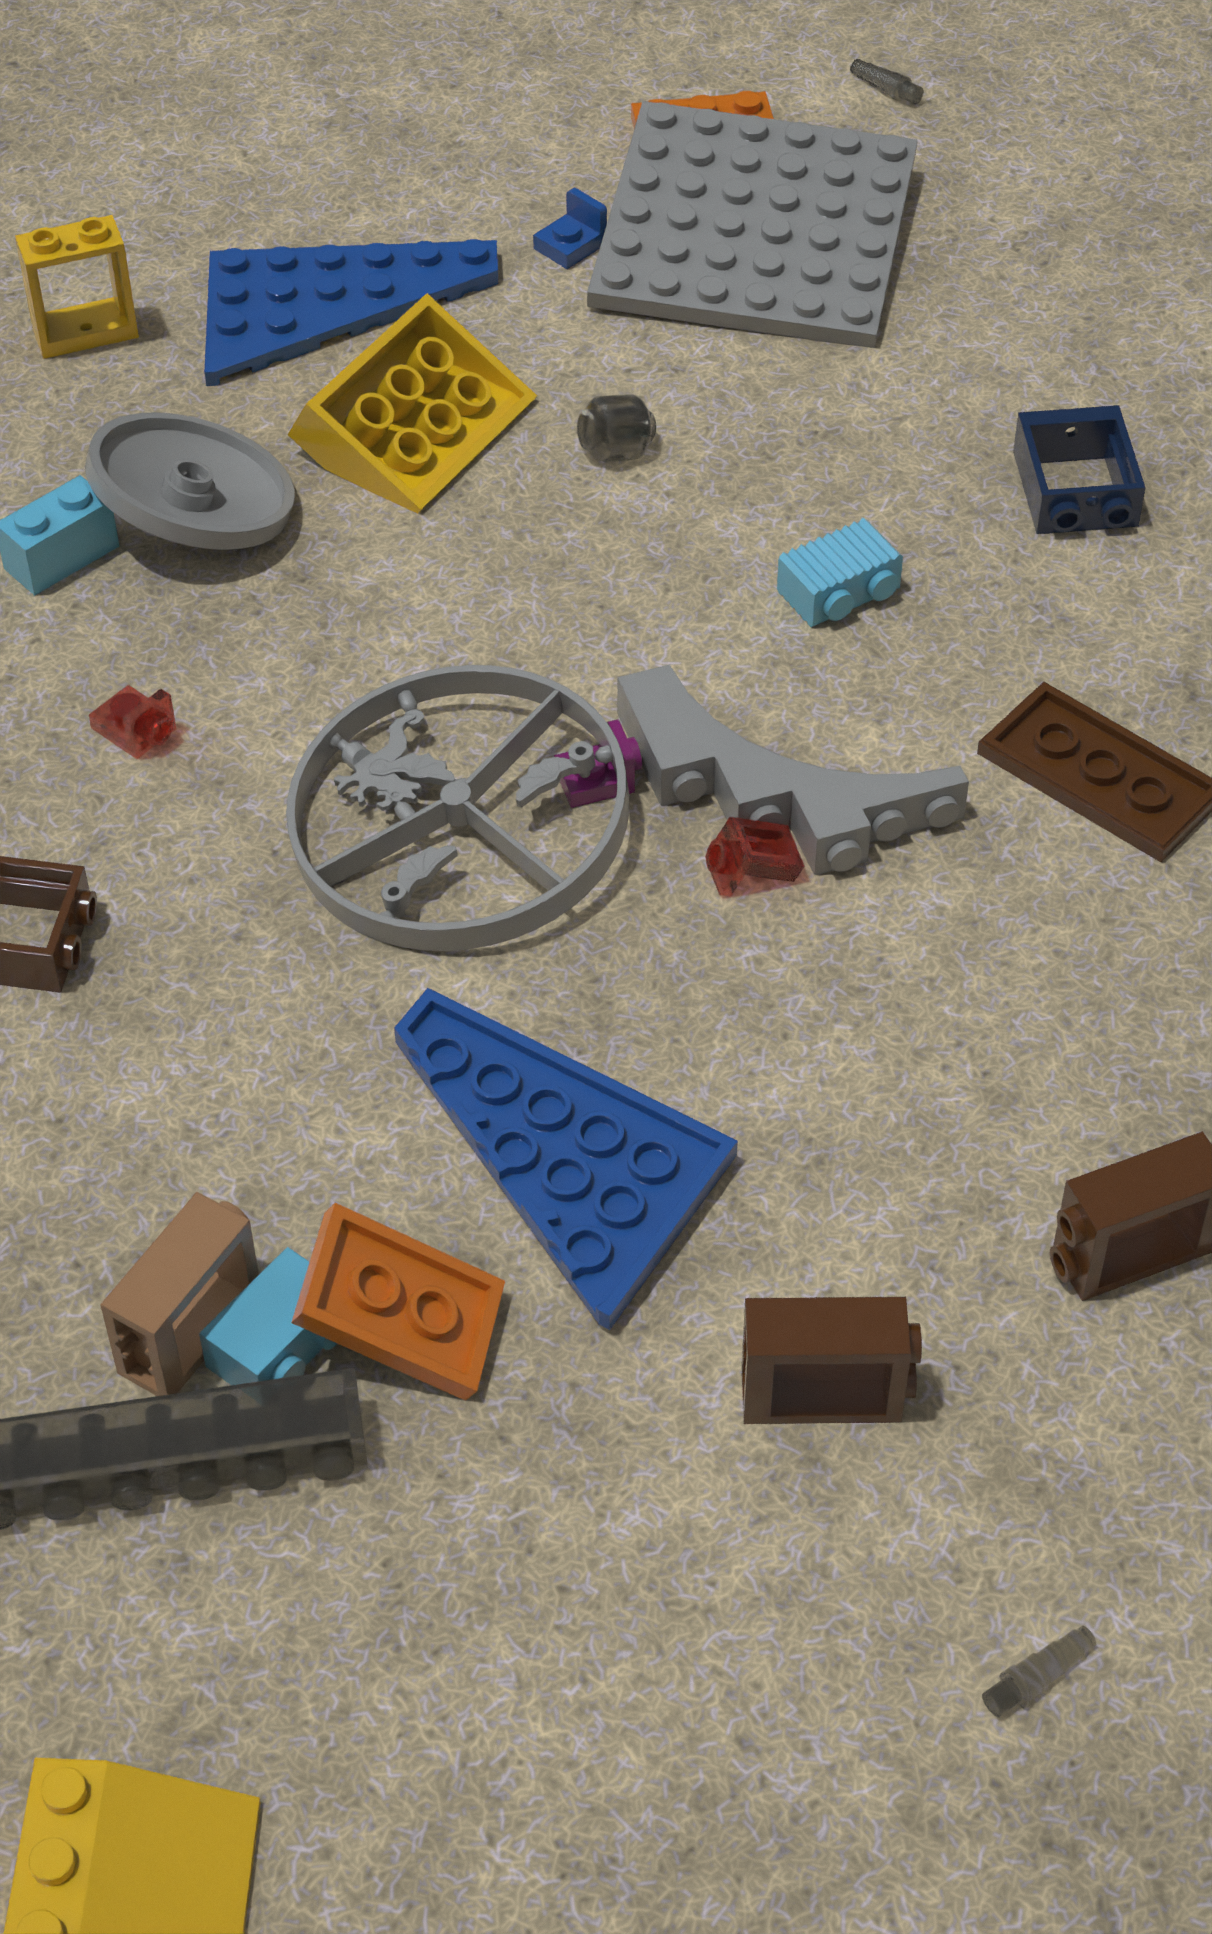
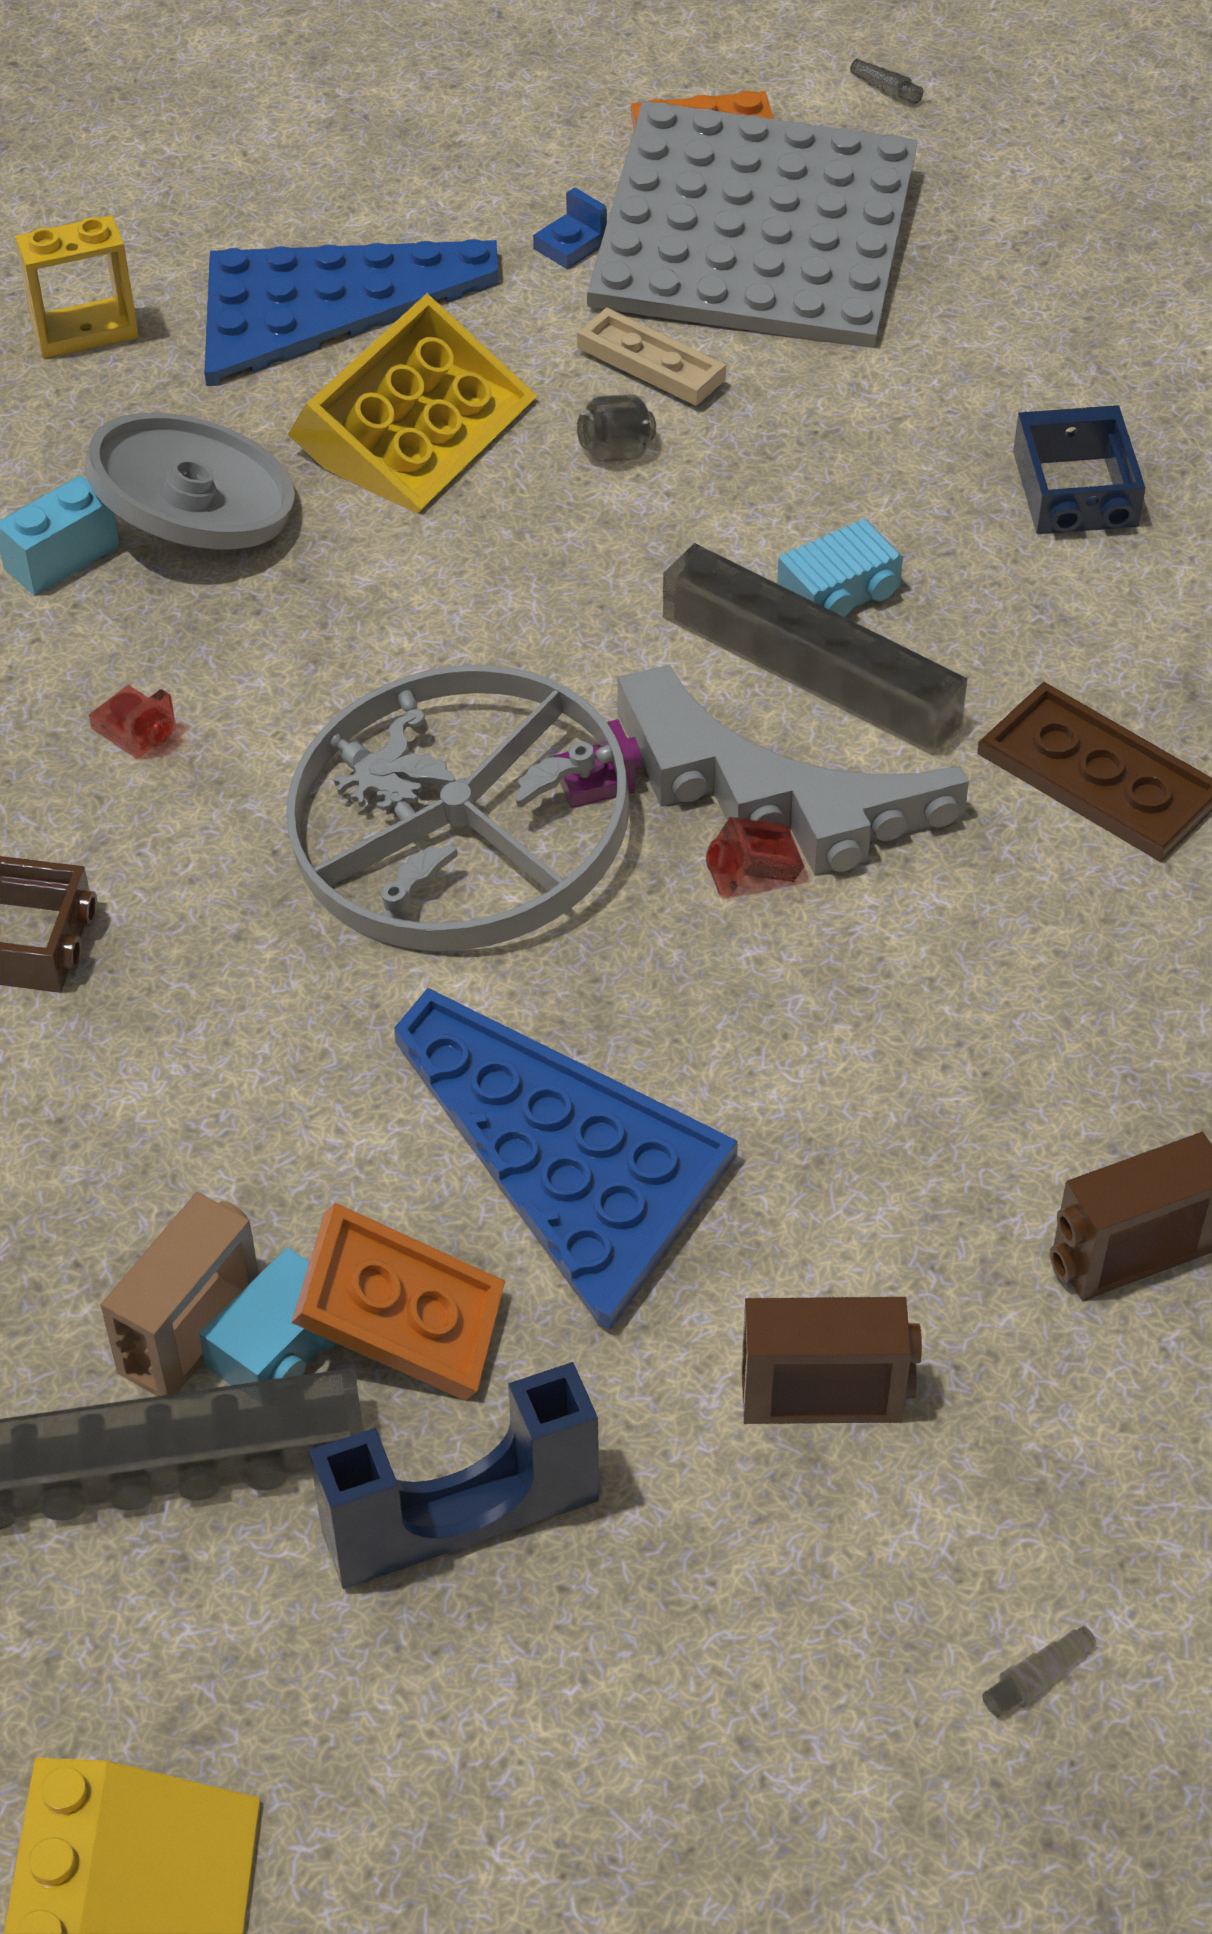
(533, 1474): none -> dark blue arch
(651, 356): none -> tan plate
(814, 648): none -> clear smoke brick

